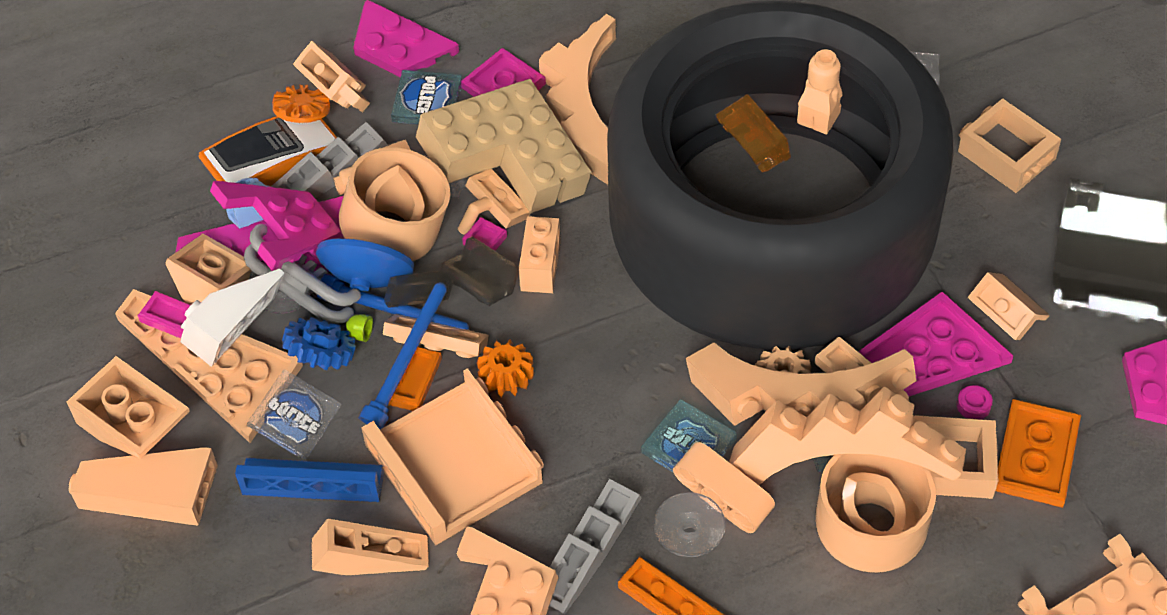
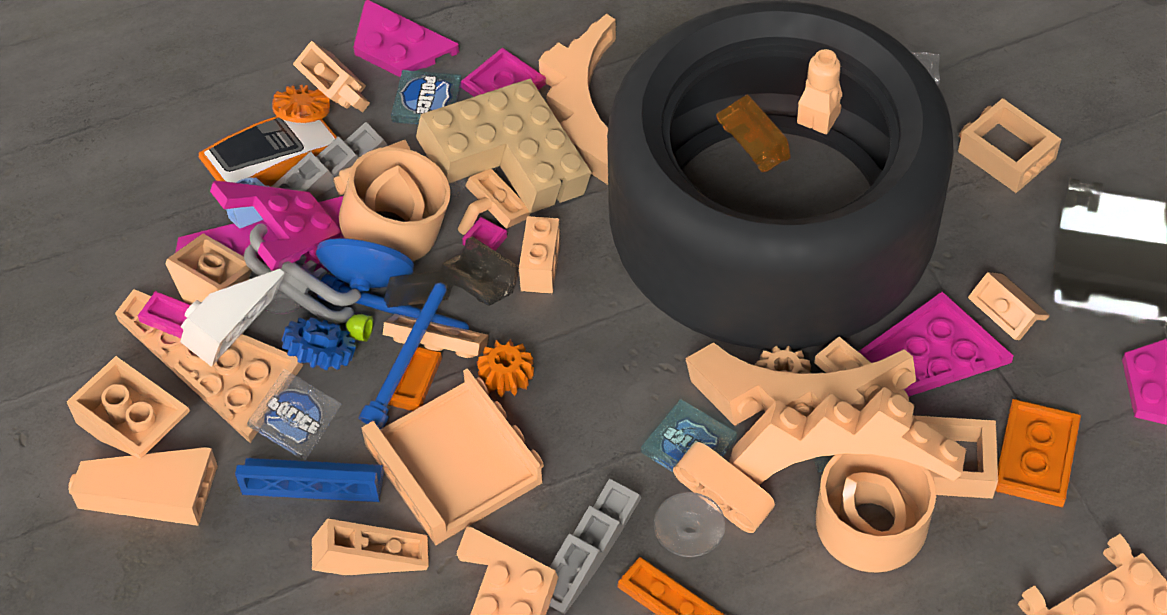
(974, 402): dark pink tile -> none

